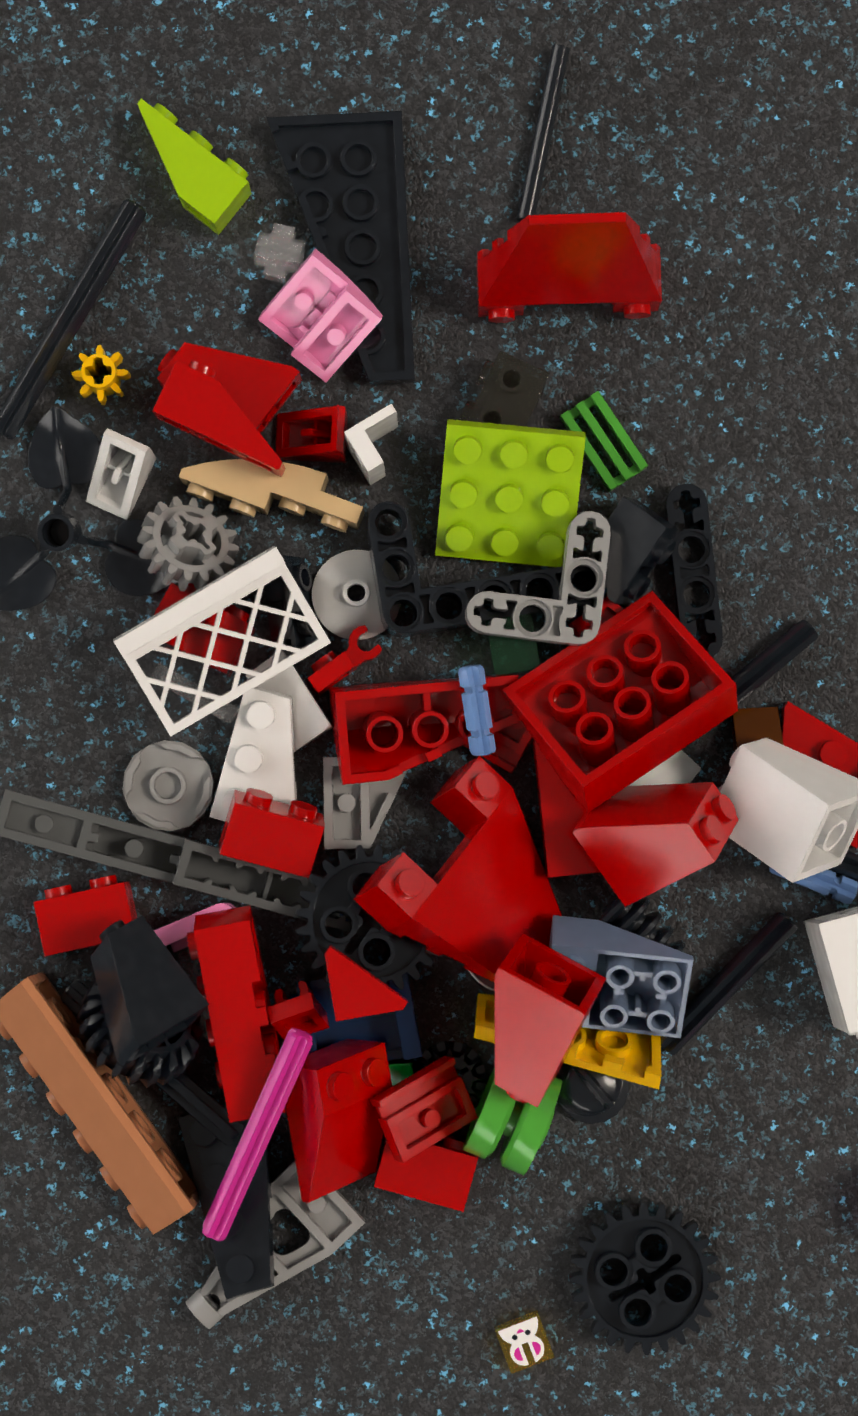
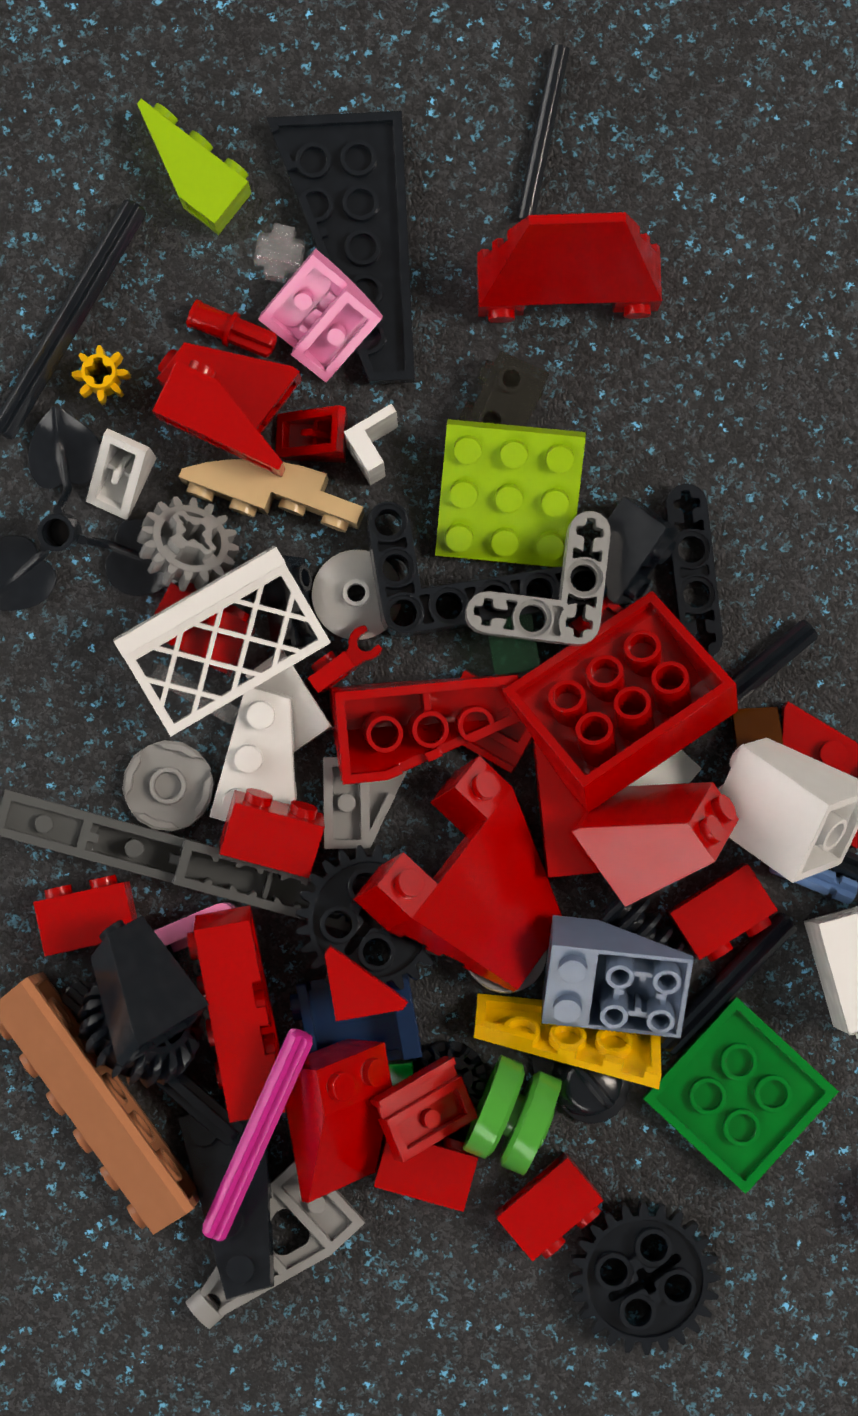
(231, 329): none -> red axle
(299, 1012): red tile -> none
(476, 710): medium blue axle -> none
(524, 1342): tile -> none
(538, 1015): slope -> none
(550, 1208): none -> red brick
(618, 431): bright green tile -> none
(723, 912): none -> red brick
(740, 1094): none -> green plate

